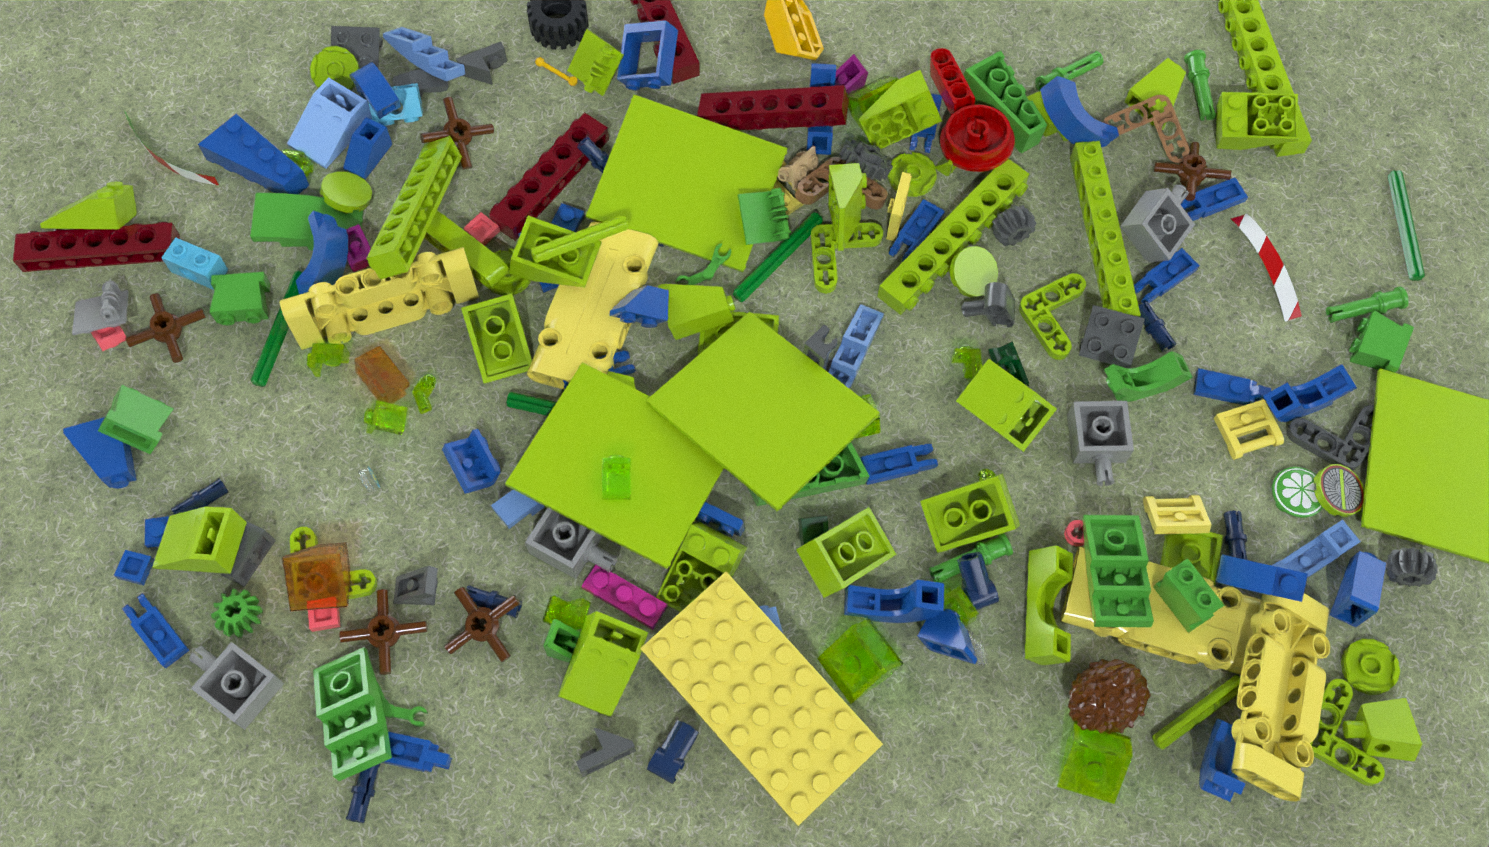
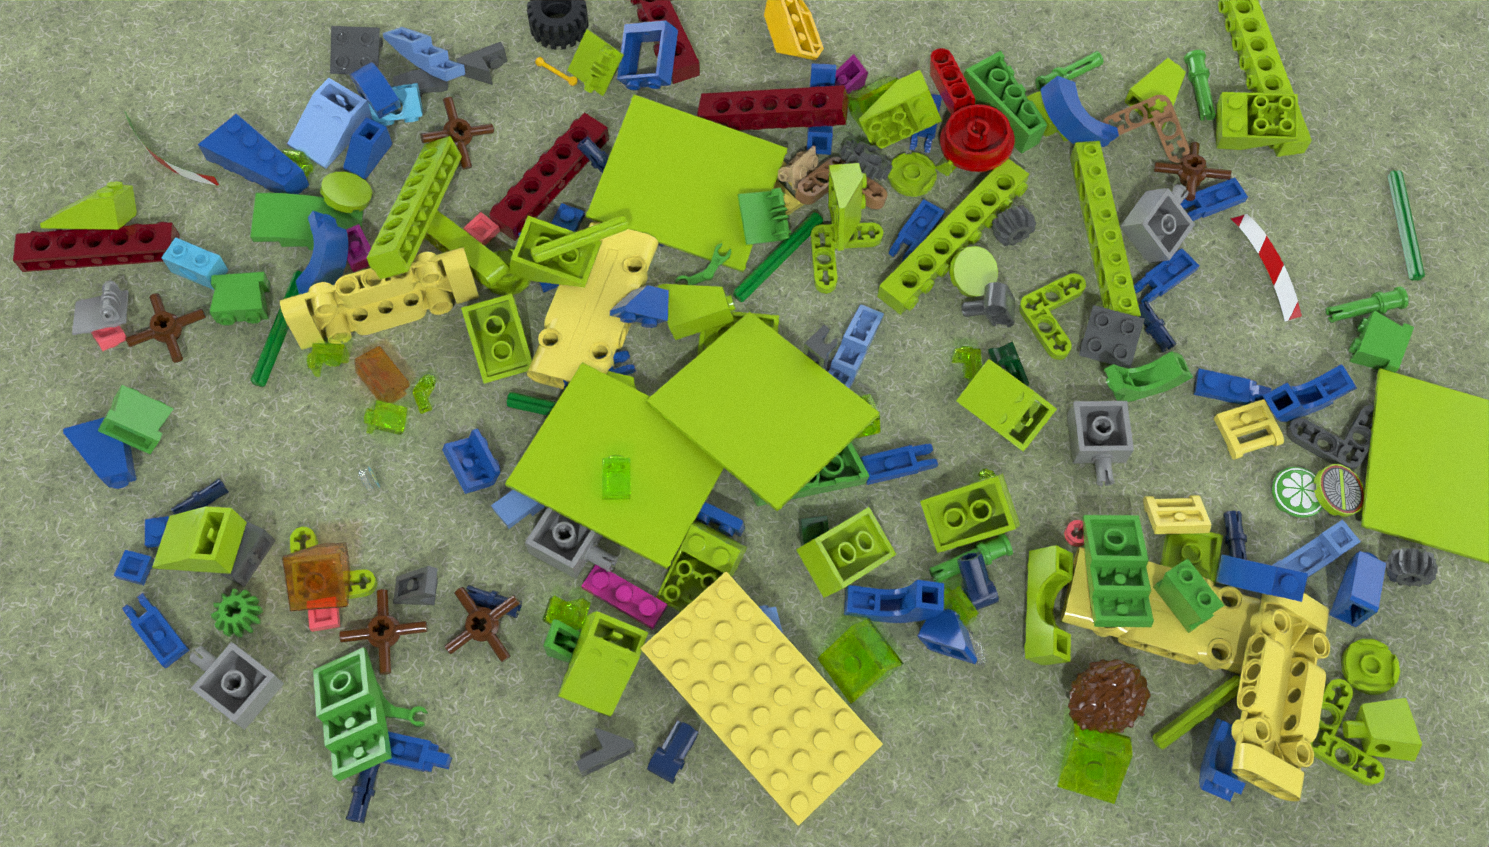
(335, 64): lime tile -> none
(897, 206): light yellow plate -> none

